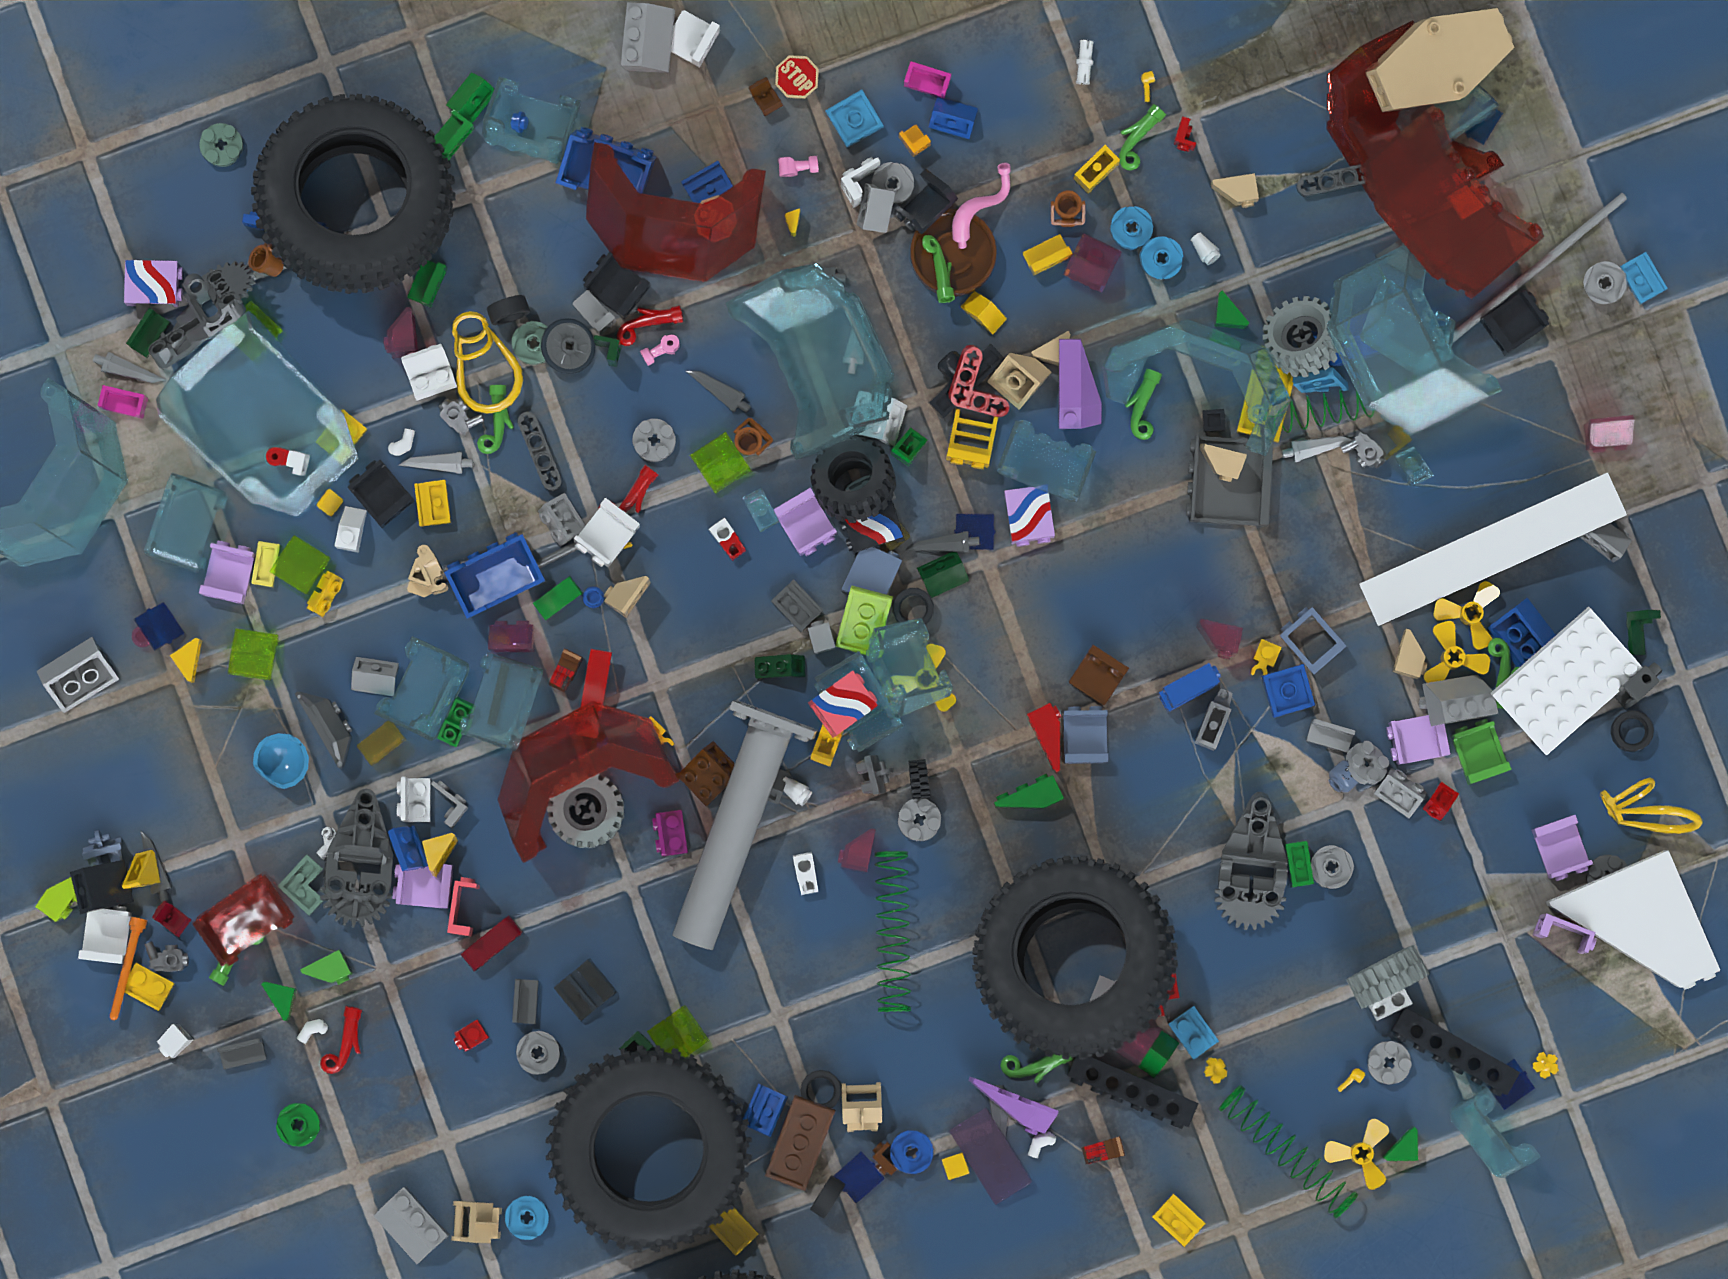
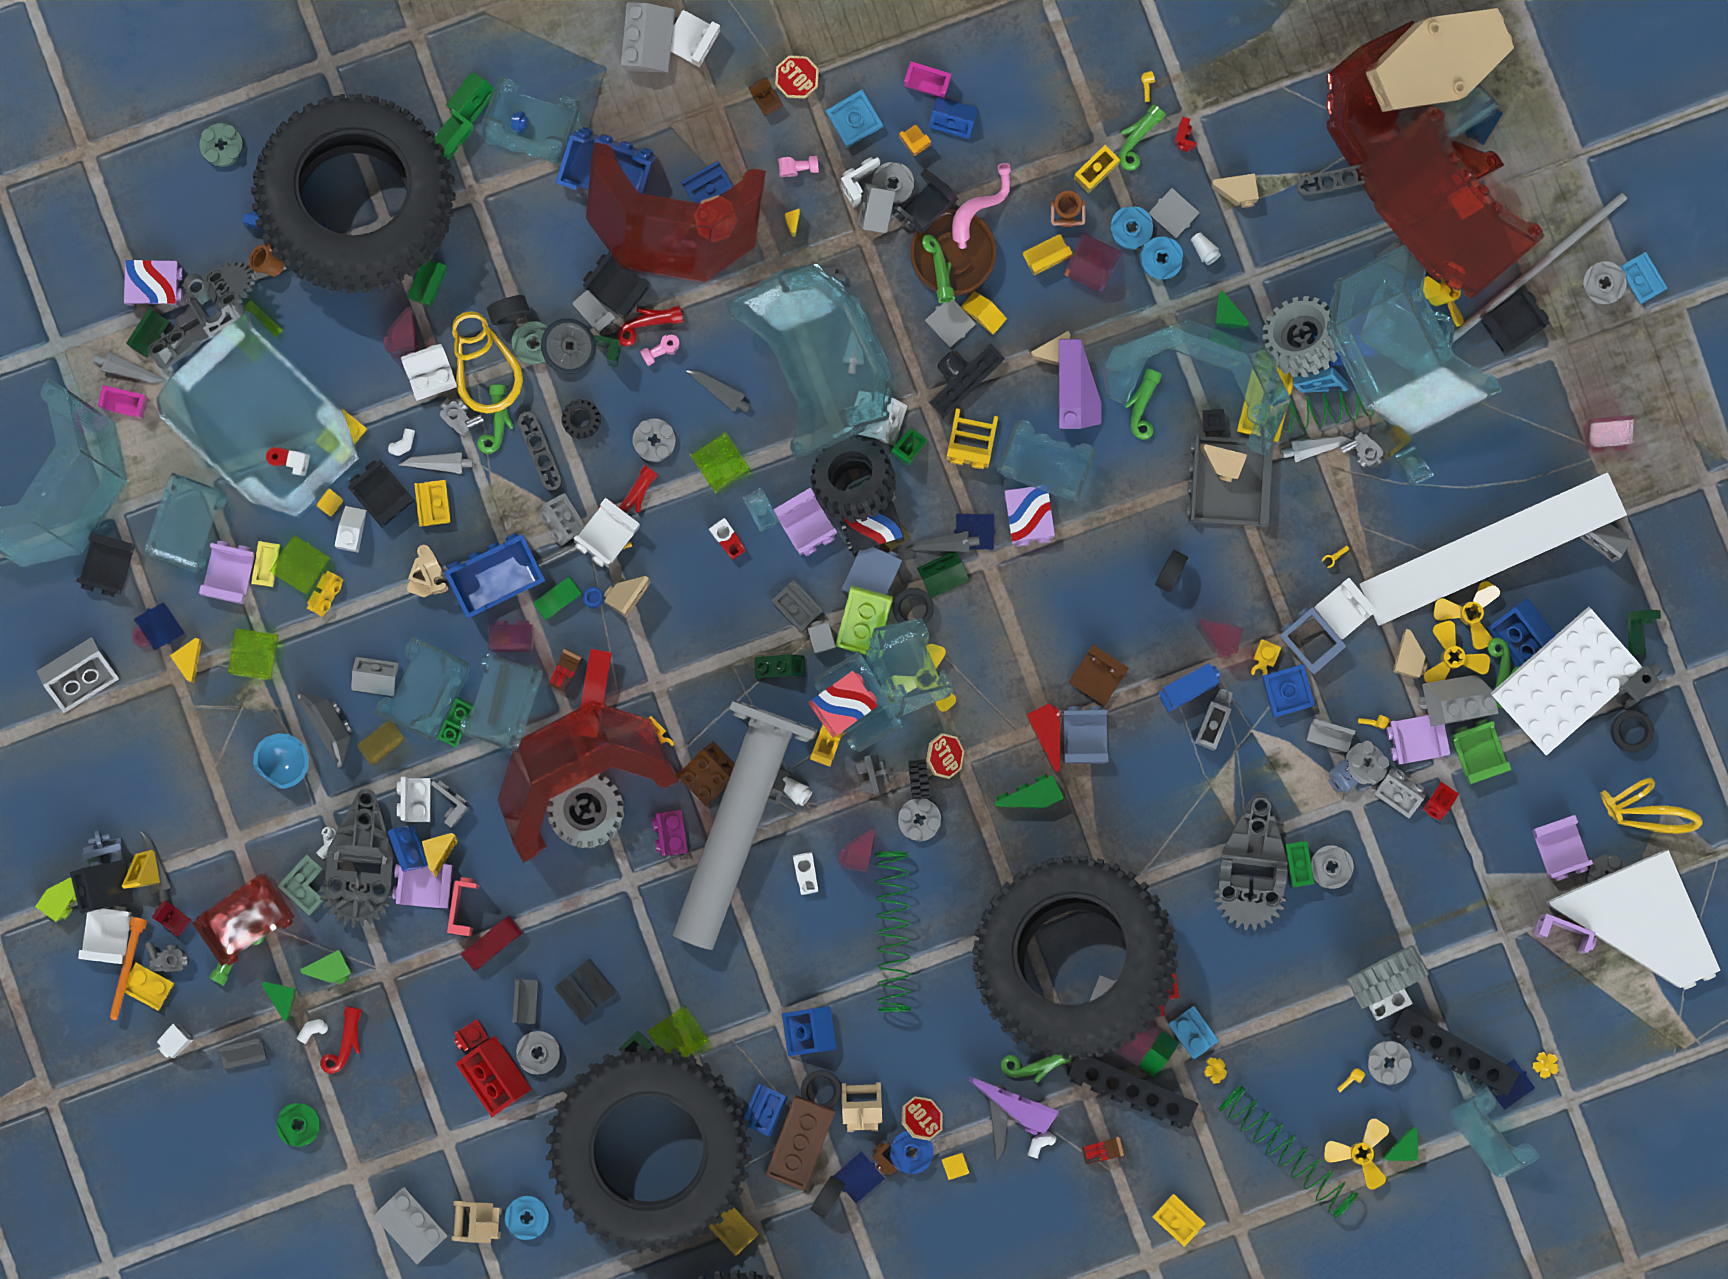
(106, 564): none -> black panel
(493, 1076): none -> red slope
(590, 428): none -> black tyre
(749, 439): dark orange piece -> none
(809, 1031): none -> blue slope
(922, 1118): none -> piece
(945, 755): none -> piece
(950, 322): none -> light grey piece
(970, 393): beam -> none
(990, 1156): clear purple tile -> none
(1019, 378): tan slope -> none
(1084, 62): white pin -> none
(1171, 571): none -> black tyre
(1173, 213): none -> light grey piece
(1335, 556): none -> yellow hand
(1345, 609): none -> white bracket
(1382, 722): none -> yellow hand
(1440, 294): none -> yellow piece

